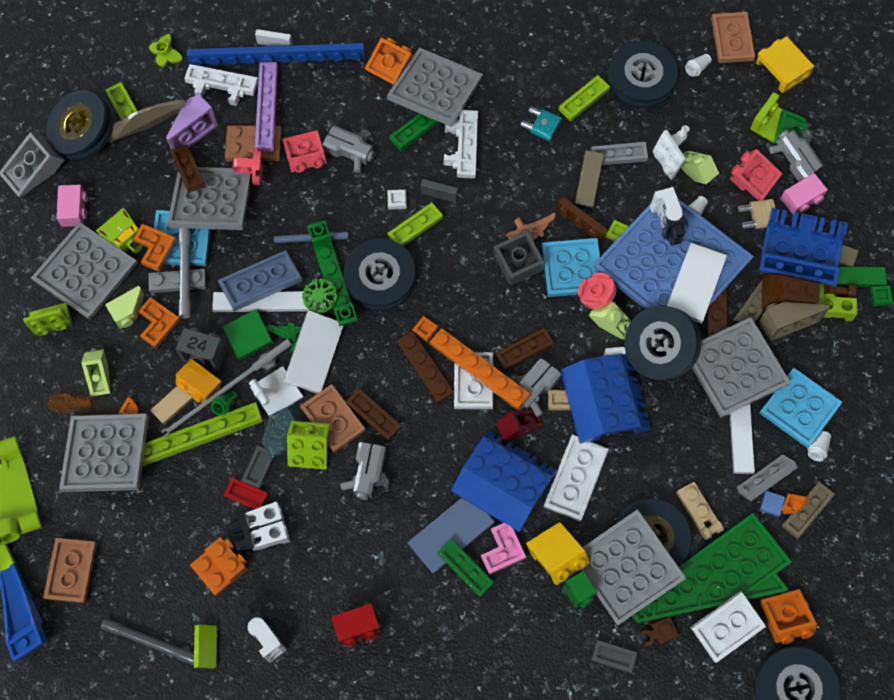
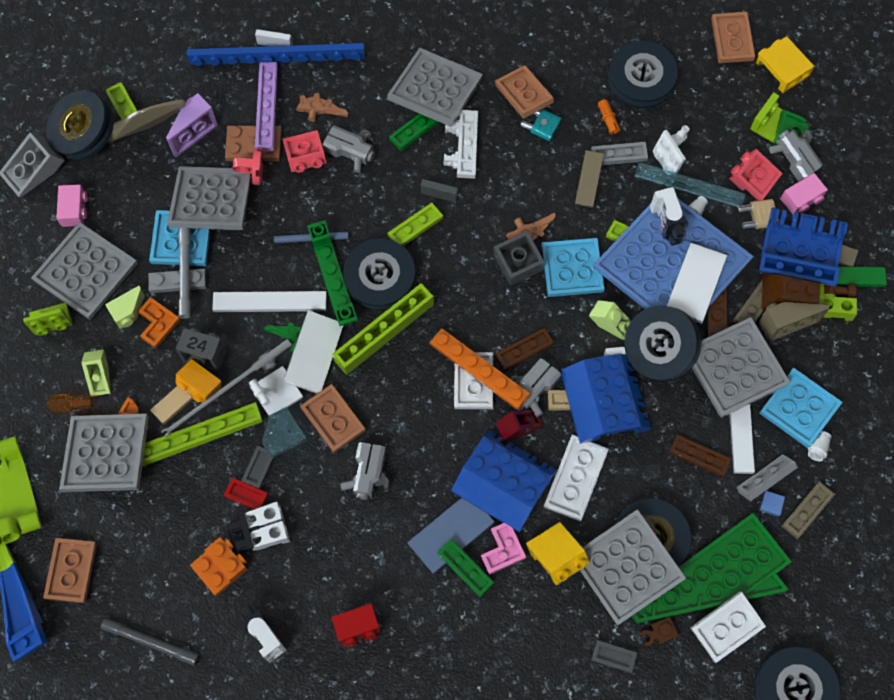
(120, 232): lime torso -> none
(158, 245): orange plate -> none
(165, 52): lime animal -> none
(187, 168): reddish brown plate -> none
(205, 646): lime tile -> none
(223, 403): green cone -> none
(234, 83): white hinge -> none
(247, 334): green tile -> none
(260, 280): sand blue tile -> none
(307, 444): lime bracket -> none
(316, 106): none -> nougat piece
(320, 295): bright green wheel -> none
(373, 414): reddish brown plate -> none
(383, 329): none -> lime brick
(388, 60): orange plate -> none
(397, 199): white tile -> none
(425, 329): orange tile -> none
(425, 367): reddish brown plate -> none
(524, 91): none -> nougat plate
(580, 590): green brick -> none
(581, 219): reddish brown plate -> none
(584, 98): lime plate -> none
(597, 291): coral tile -> none
(608, 116): none -> orange axle
(689, 185): none -> clear light blue tile
(697, 65): white cone -> none
(699, 167): yellowish green slope -> none
(699, 510): tan plate -> none
(700, 455): none -> reddish brown tile
(788, 616): orange plate -> none
(794, 503): orange tile -> none
(881, 295): green tile -> none

